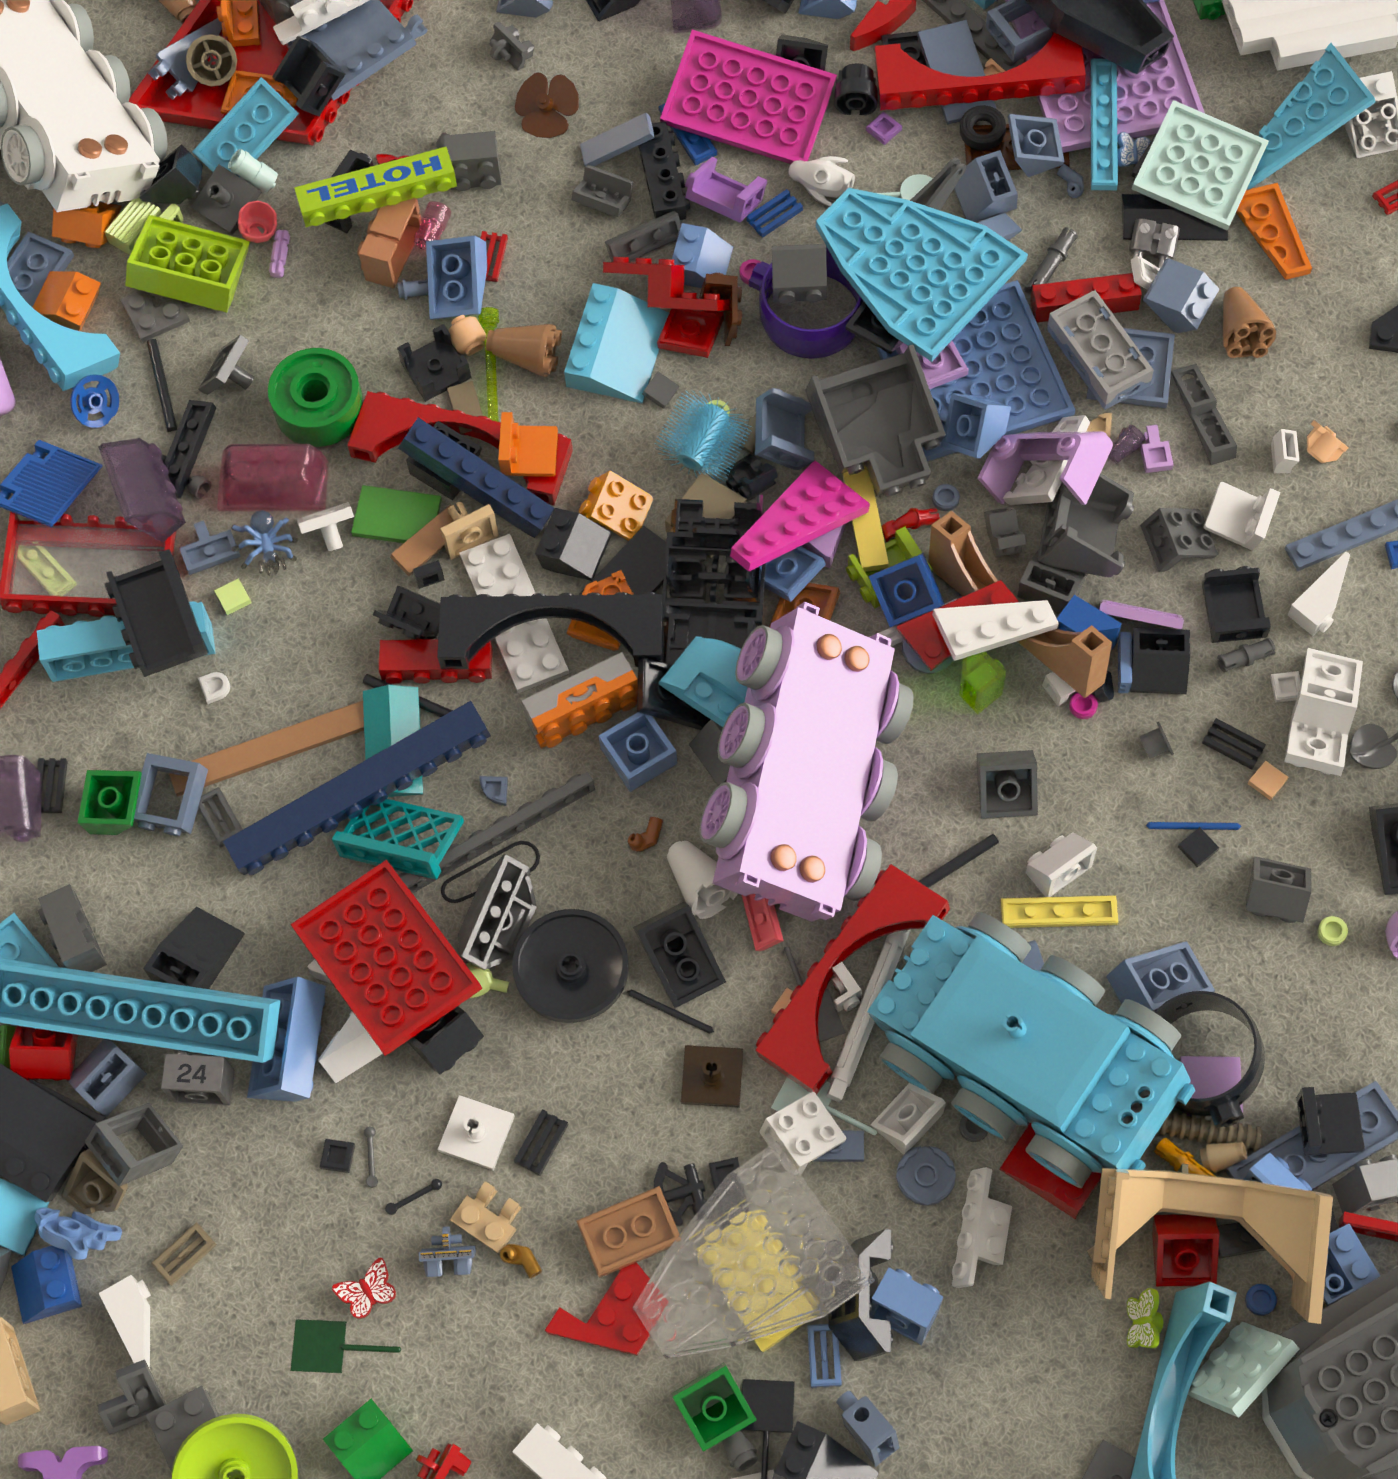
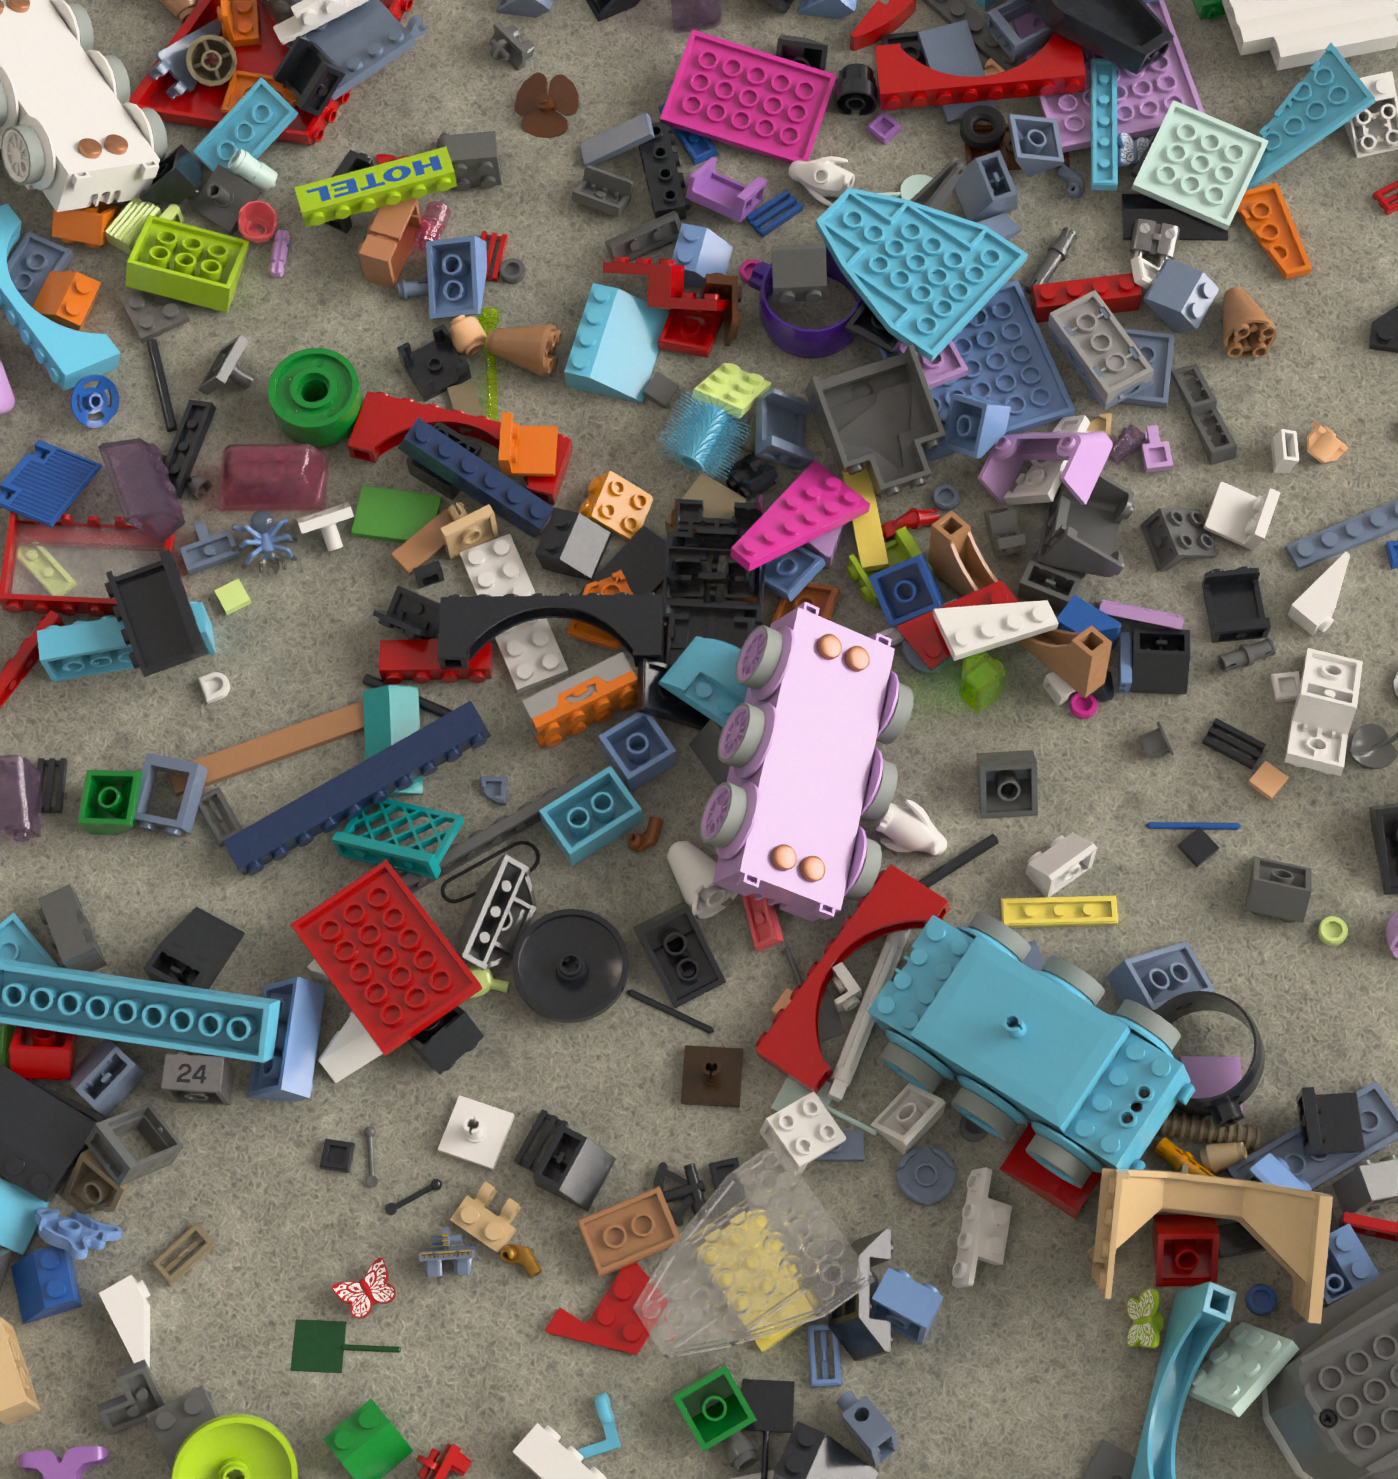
(512, 271): none -> dark grey tile
(573, 1168): none -> black slope
(591, 815): none -> medium azure brick
(607, 1419): none -> medium azure piece
(732, 387): none -> yellowish green plate
(910, 830): none -> white animal

